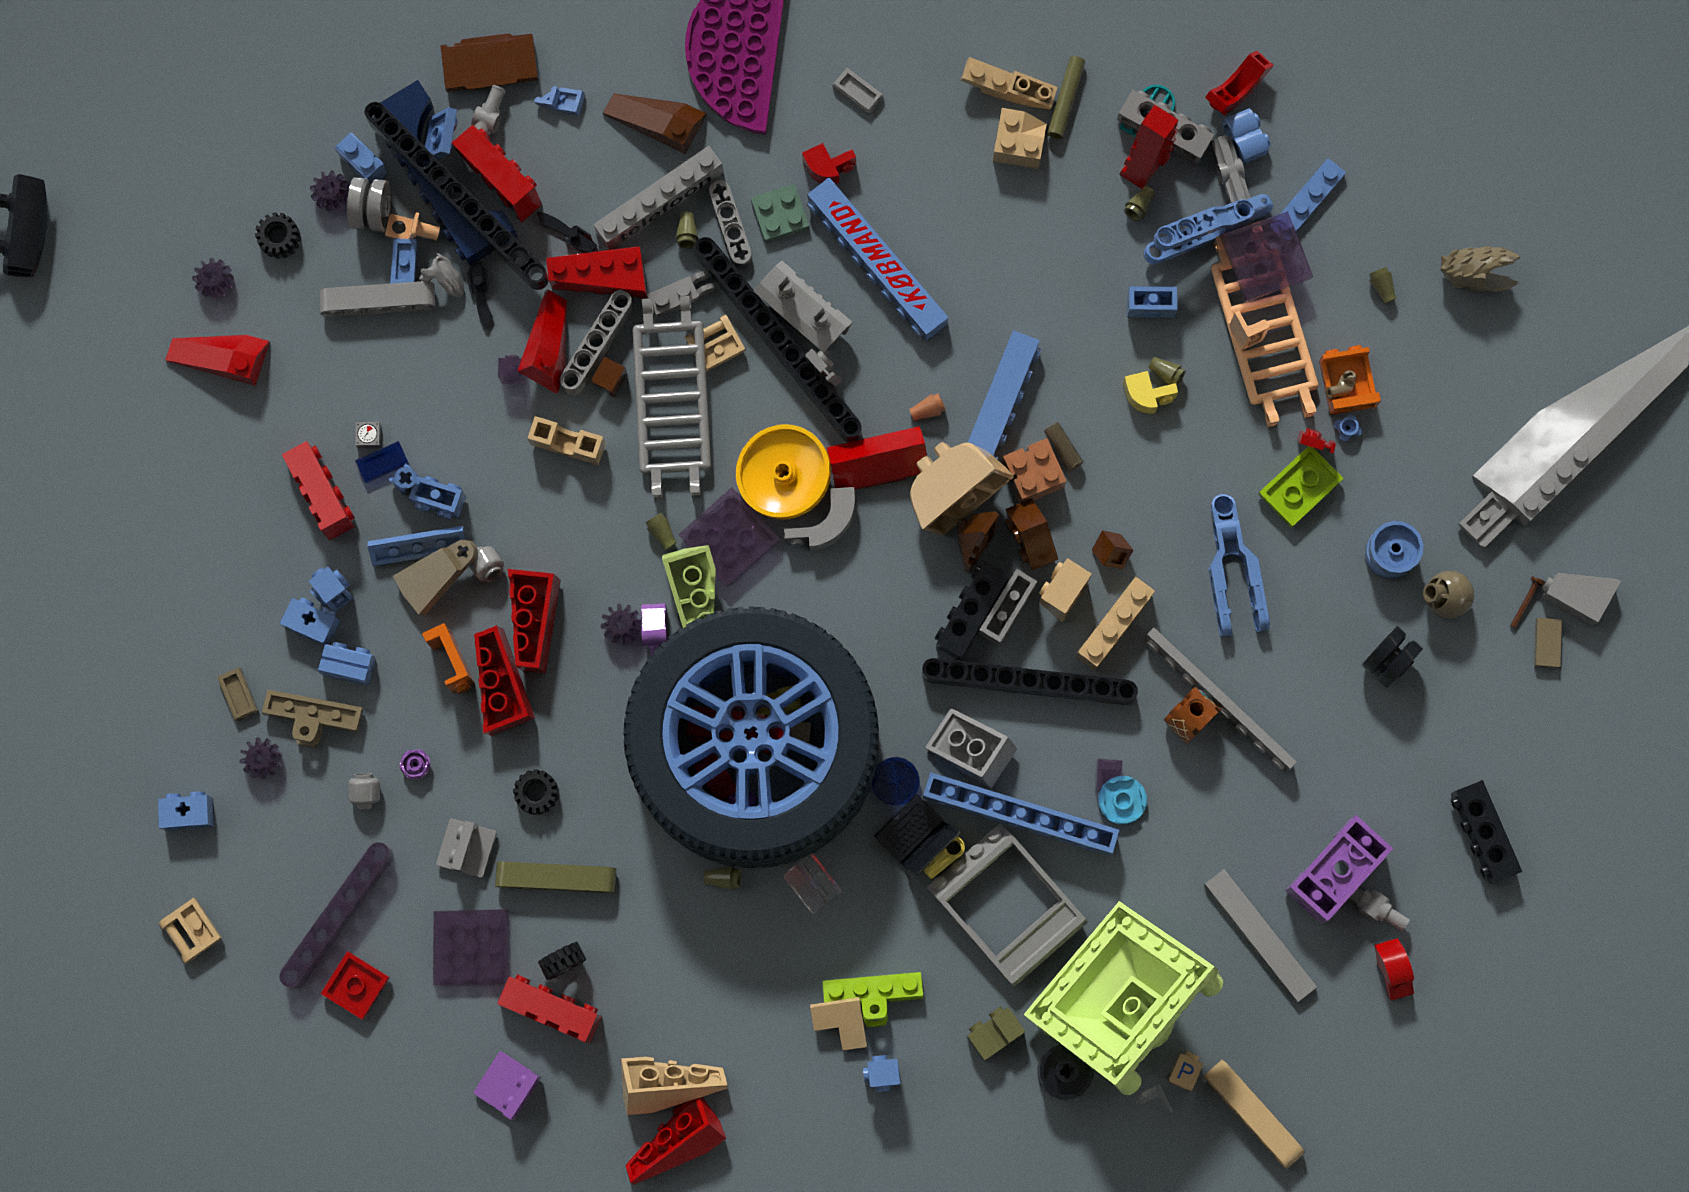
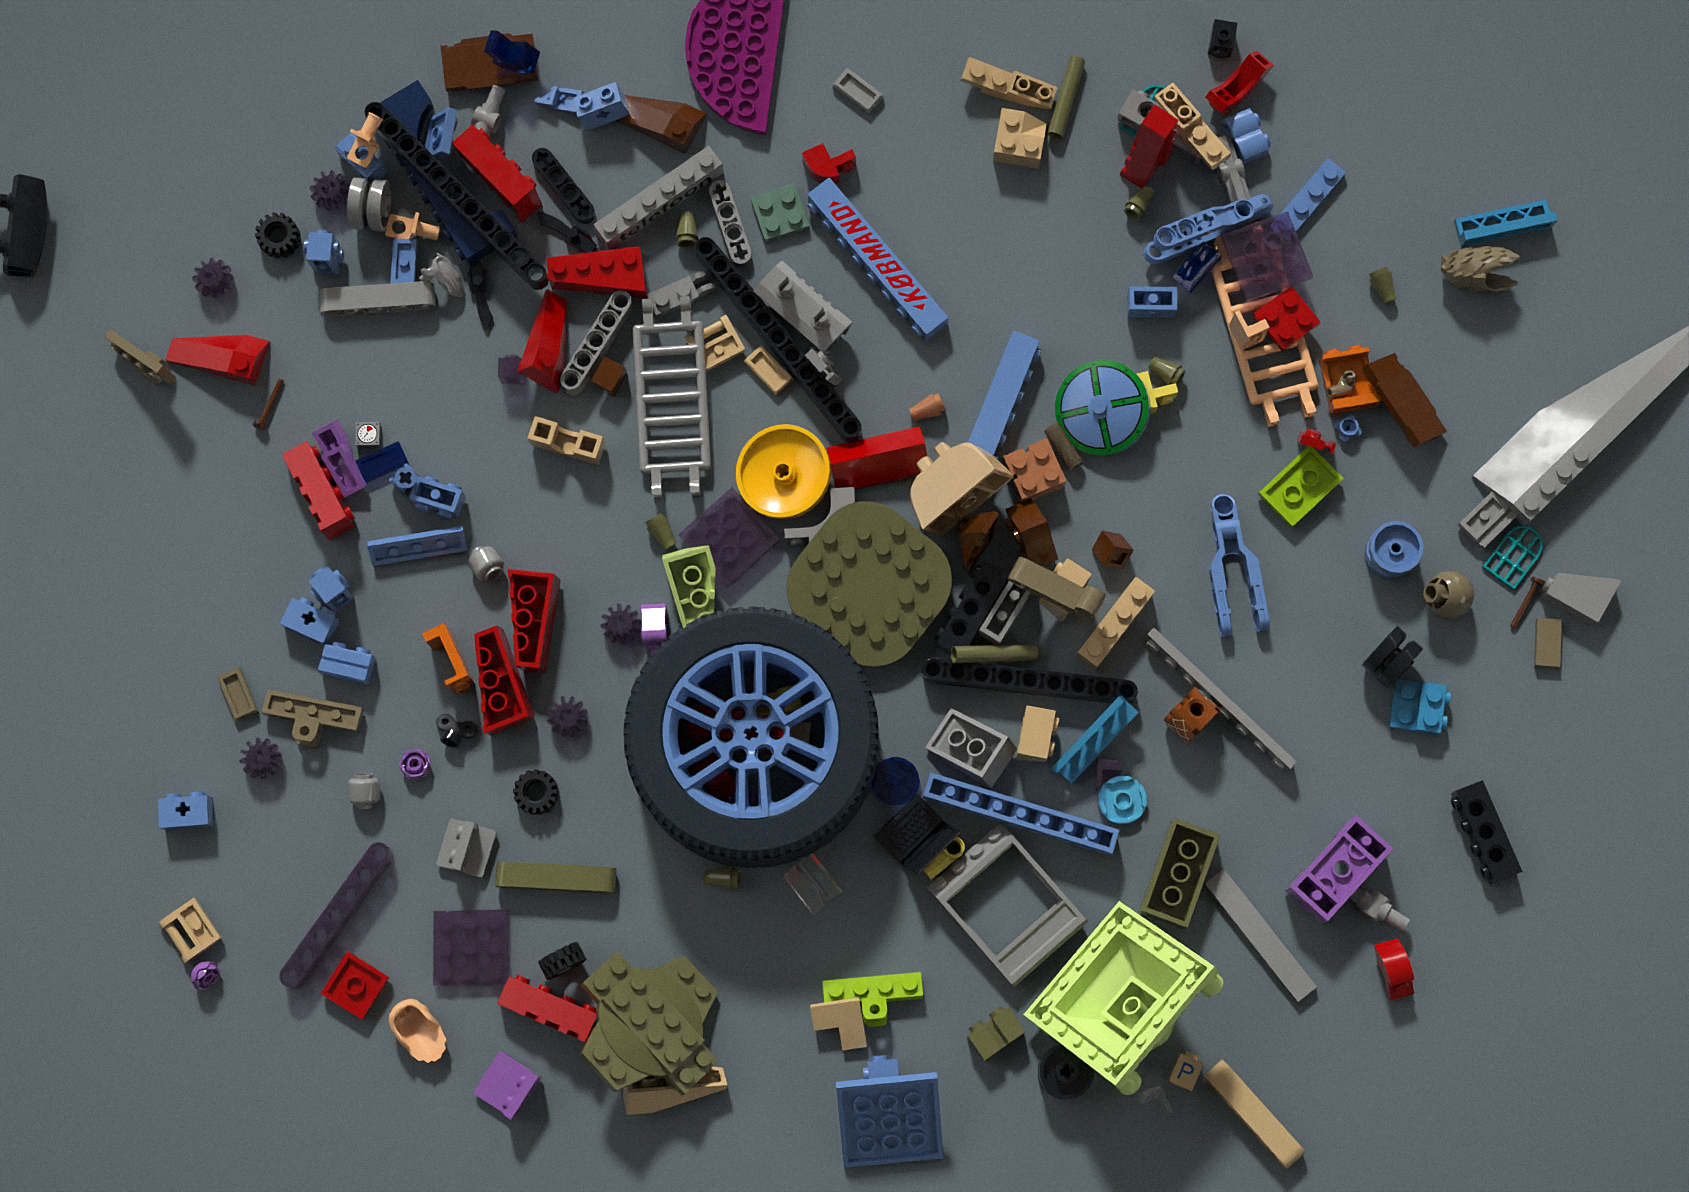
(147, 364): none -> dark tan plate
(204, 975): none -> medium lavender plate
(260, 423): none -> reddish brown piece
(323, 252): none -> medium blue brick
(339, 457): none -> medium lavender slope
(365, 139): none -> light nougat bracket
(417, 1030): none -> light nougat hair
(433, 575): dark tan piece -> none
(454, 730): none -> black piece
(511, 55): none -> clear blue brick
(564, 185): none -> black beam
(567, 708): none -> clear purple gear
(601, 106): none -> medium blue brick
(649, 1023): none -> olive plate
(685, 1136): red wedge -> none
(768, 370): none -> tan tile
(870, 582): none -> olive plate
(890, 1119): none -> medium blue plate
(994, 653): none -> olive piece
(1036, 733): none -> tan slope
(1057, 590): none -> dark tan beam
(1095, 739): none -> dark azure fence
(1103, 407): none -> dish
(1179, 873): none -> olive brick
(1192, 127): none -> tan slope
(1197, 266): none -> clear blue tile
(1222, 38): none -> black brick
(1287, 318): none -> red plate
(1404, 400): none -> reddish brown piece
(1419, 707): none -> dark azure plate
(1504, 558): none -> teal window
(1505, 228): none -> dark azure fence

